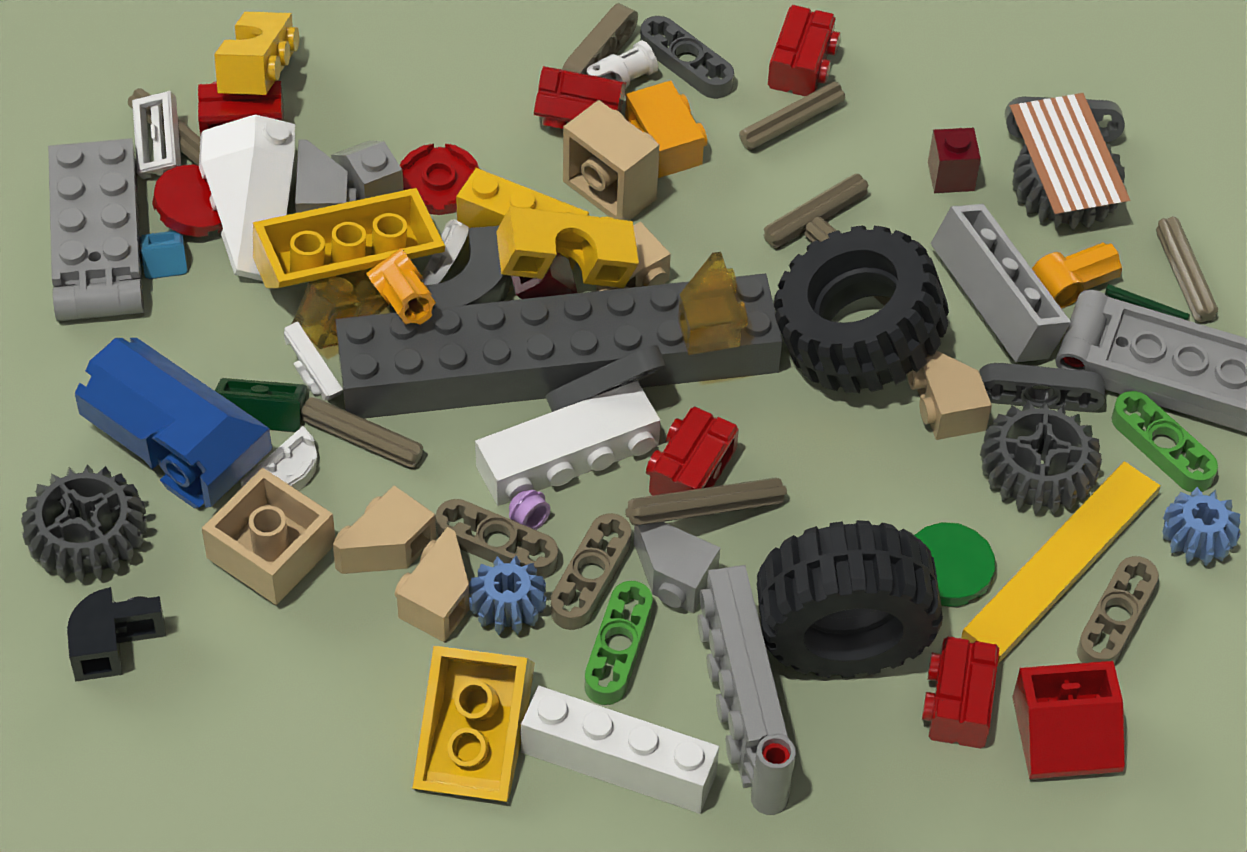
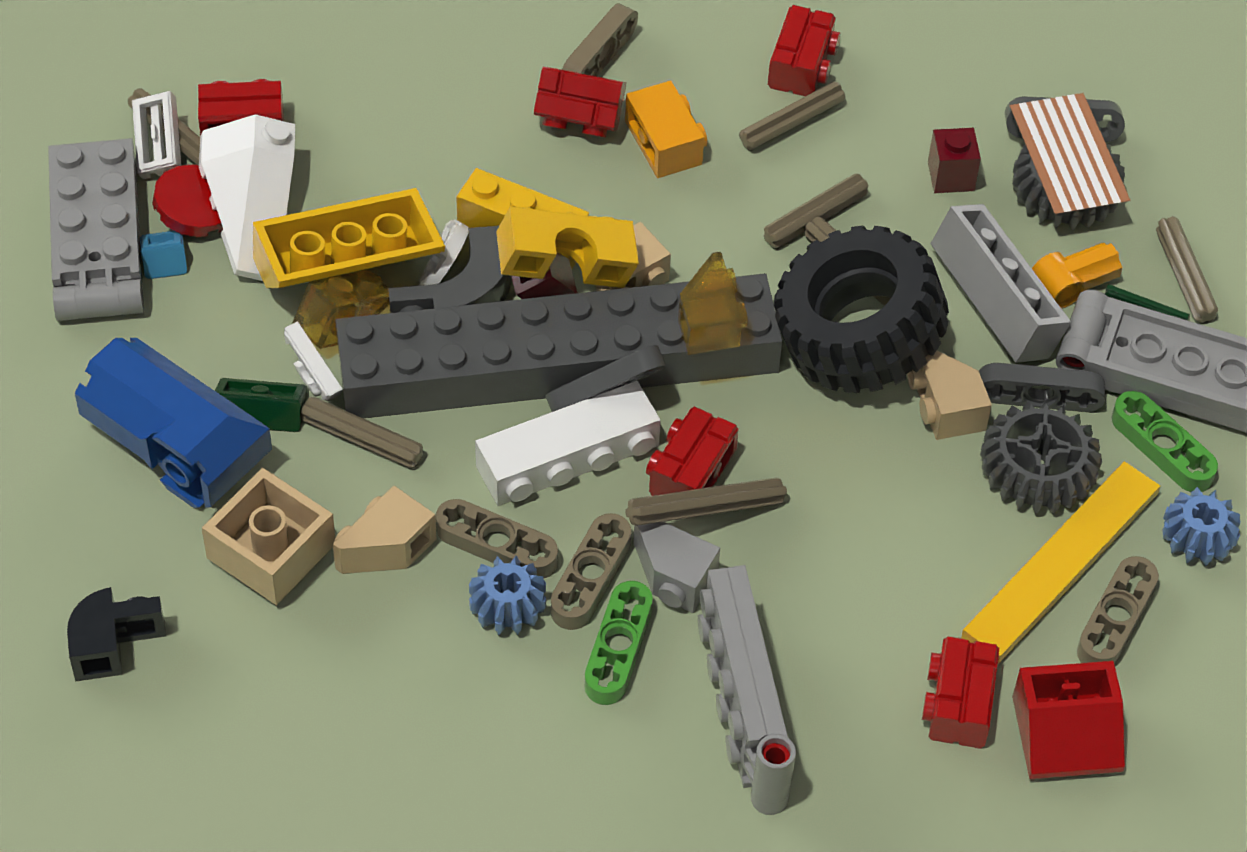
(87, 510): dark grey gear -> none
(258, 53): yellow arch -> none
(292, 461): white tile -> none
(320, 180): light grey slope -> none
(371, 169): light grey slope -> none
(403, 287): light orange piece -> none
(437, 590): tan slope -> none
(438, 175): red tile -> none
(472, 723): yellow slope -> none
(529, 509): lavender plate -> none
(610, 162): tan brick -> none
(619, 749): white brick -> none
(626, 65): white piece -> none
(693, 71): dark grey beam -> none
(849, 599): black tyre -> none
(961, 561): green tile -> none

